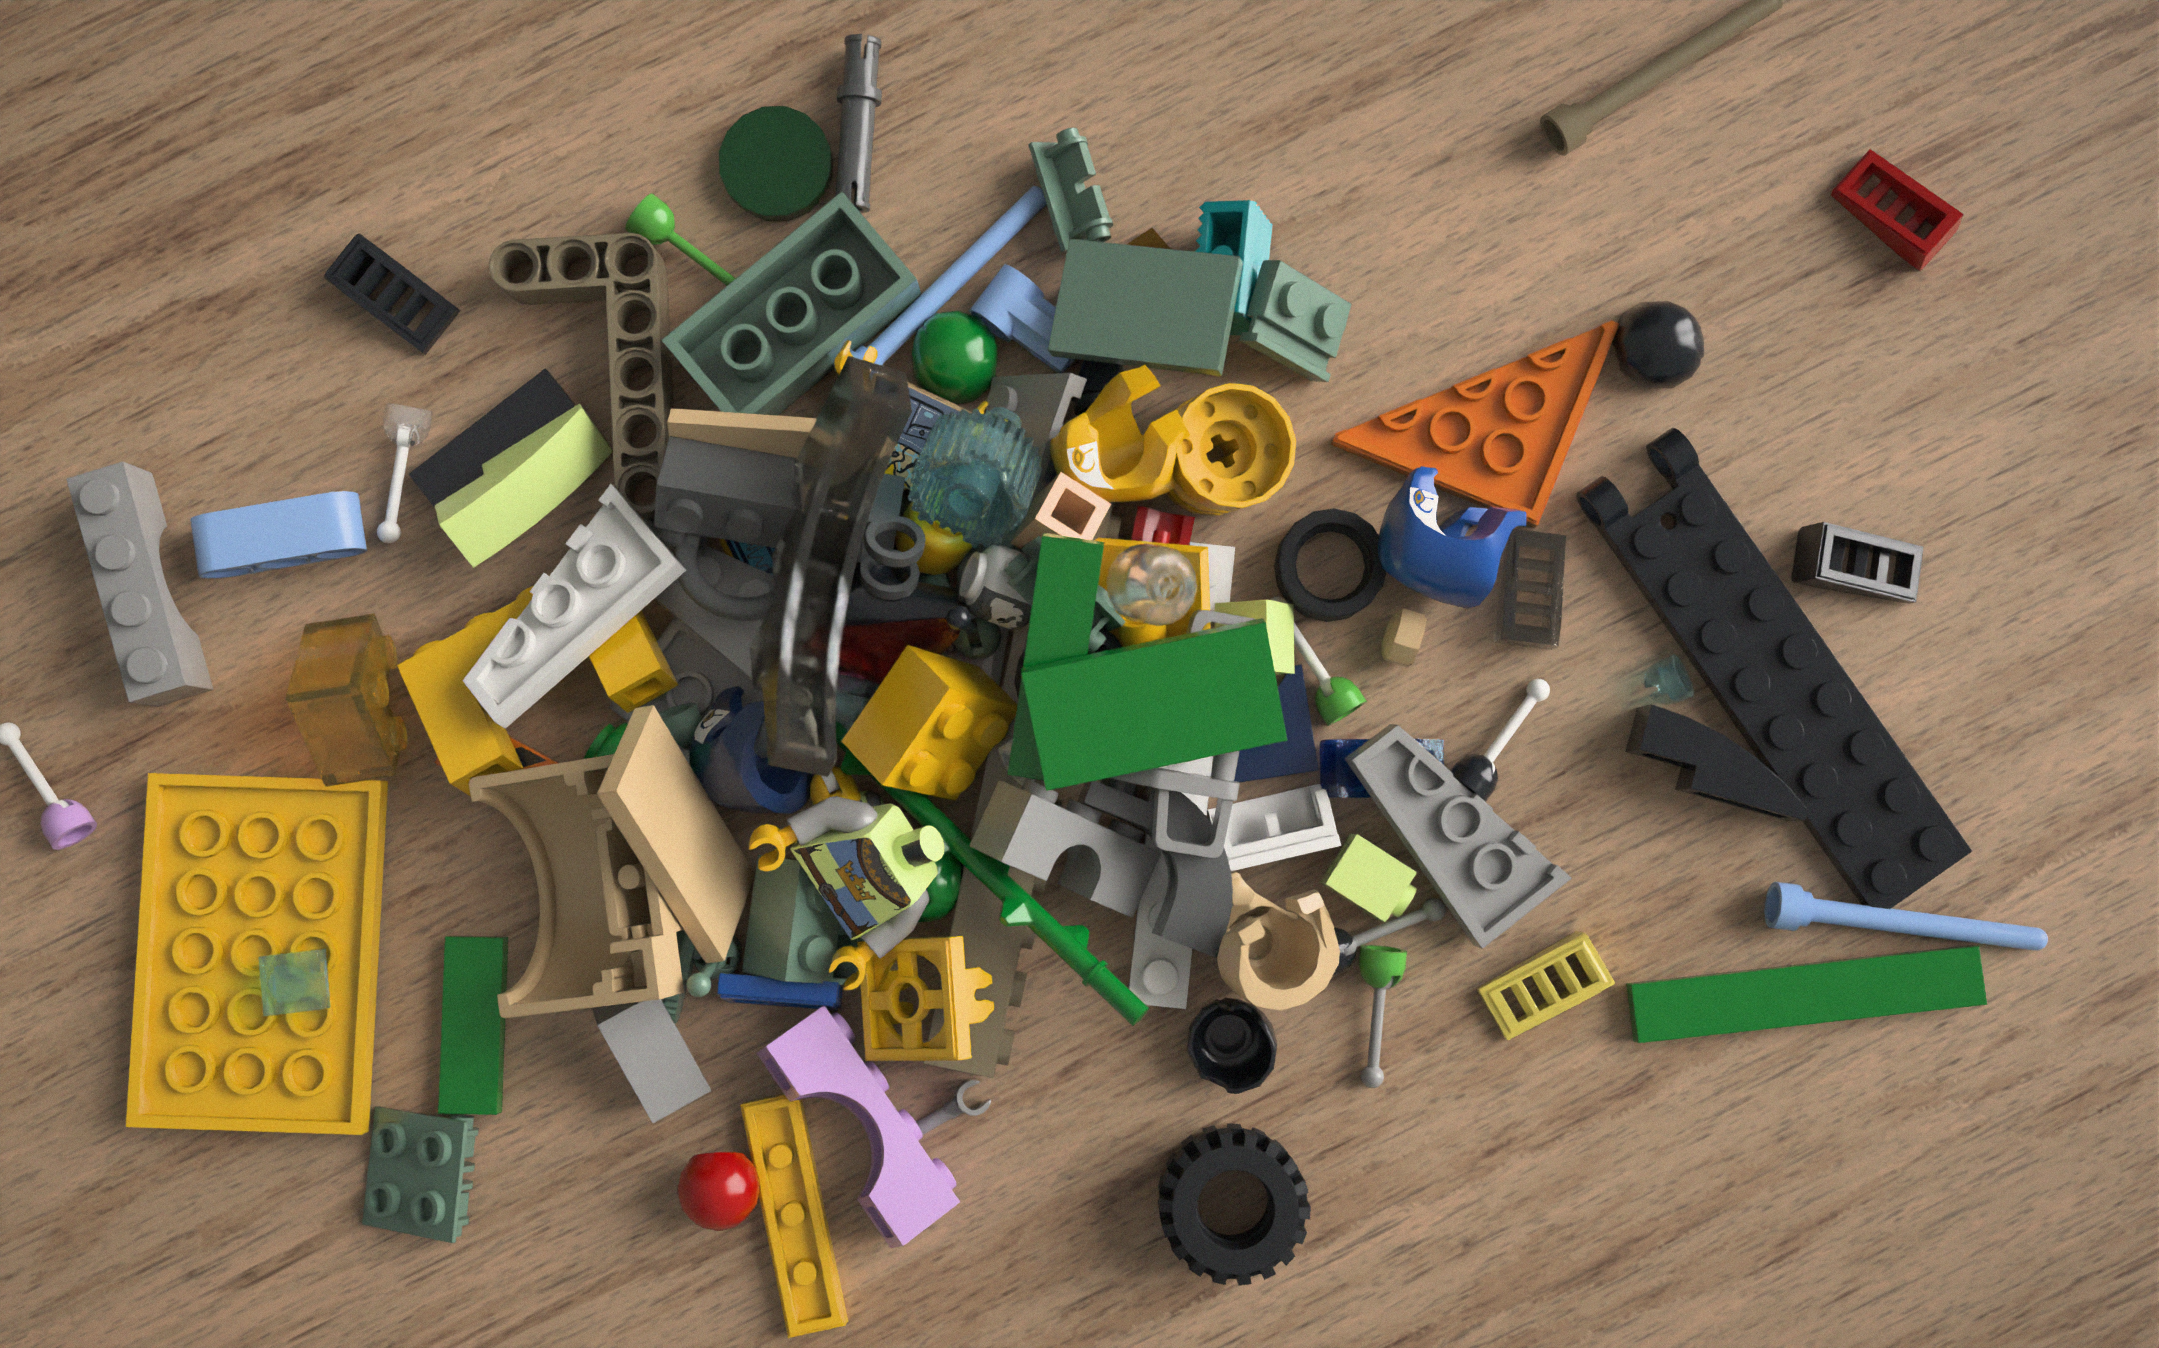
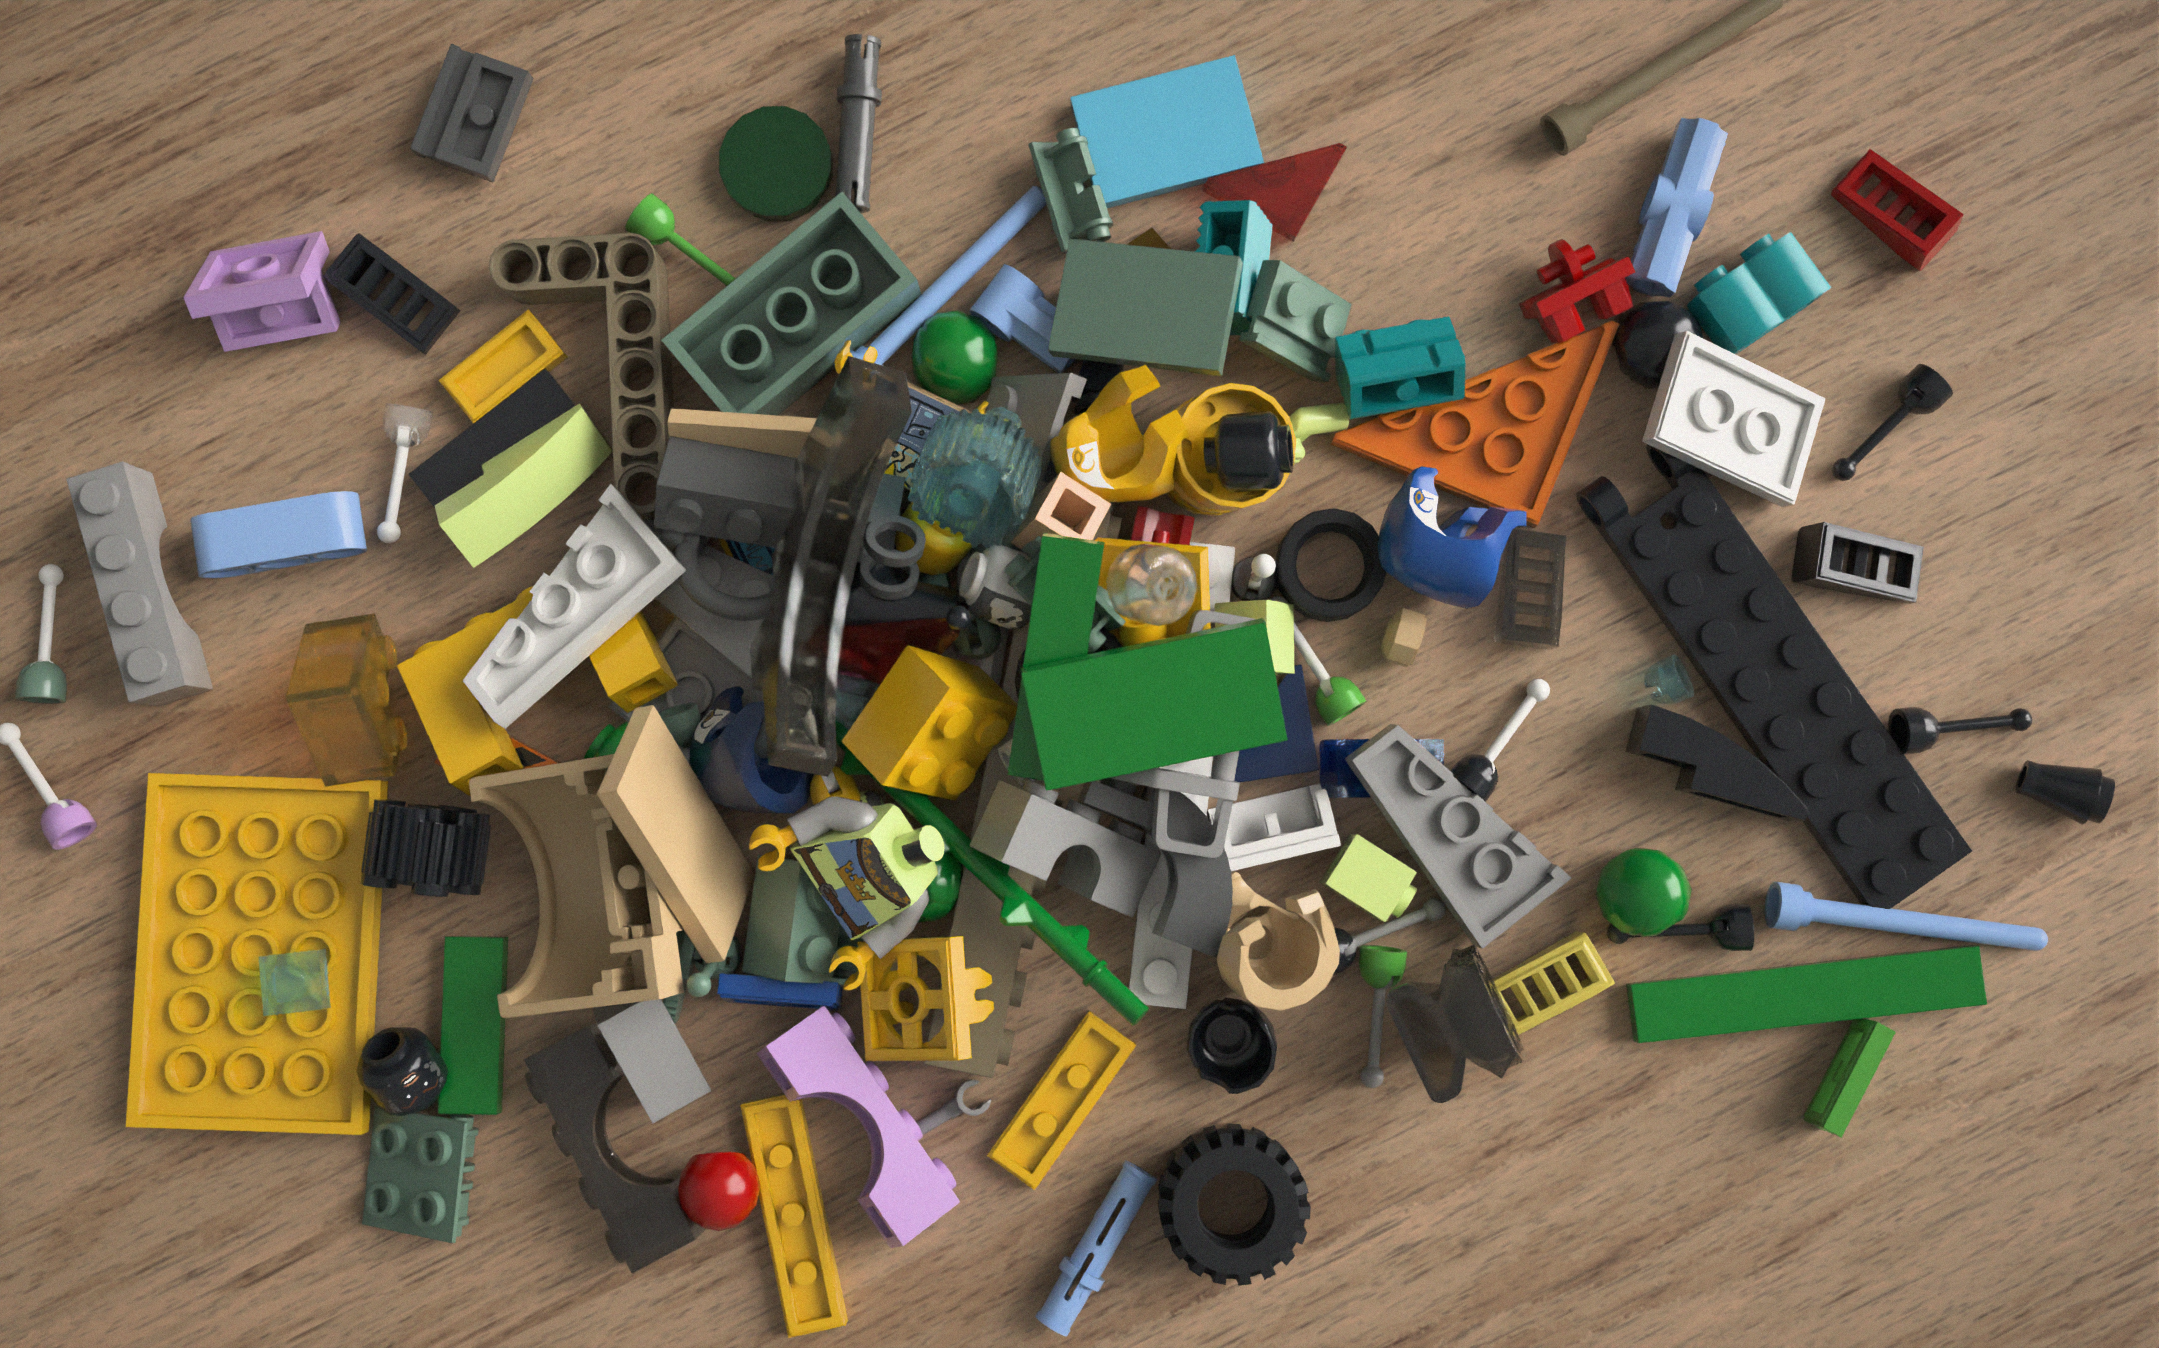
(43, 679): none -> hinge
(265, 292): none -> lavender bracket
(402, 1070): none -> black head
(426, 848): none -> black brick
(472, 113): none -> dark grey plate
(502, 366): none -> yellow tile
(639, 1209): none -> clear smoke arch
(1060, 1309): none -> light blue pin
(1061, 1099): none -> yellow tile
(1167, 131): none -> medium azure tile
(1249, 451): none -> black head
(1257, 574): none -> dark grey hinge
(1282, 187): none -> clear red tile
(1317, 420): none -> yellowish green arm
(1400, 367): none -> teal brick
(1455, 1022): none -> clear smoke piece
(1602, 283): none -> red hips
(1643, 892): none -> green hair
(1676, 206): none -> light blue piece
(1728, 927): none -> black hinge
(1733, 419): none -> white tile
(1757, 295): none -> teal brick
(1848, 1076): none -> bright green tile
(1919, 730): none -> black hinge
(1920, 393): none -> black hinge
(2070, 790): none -> black cone

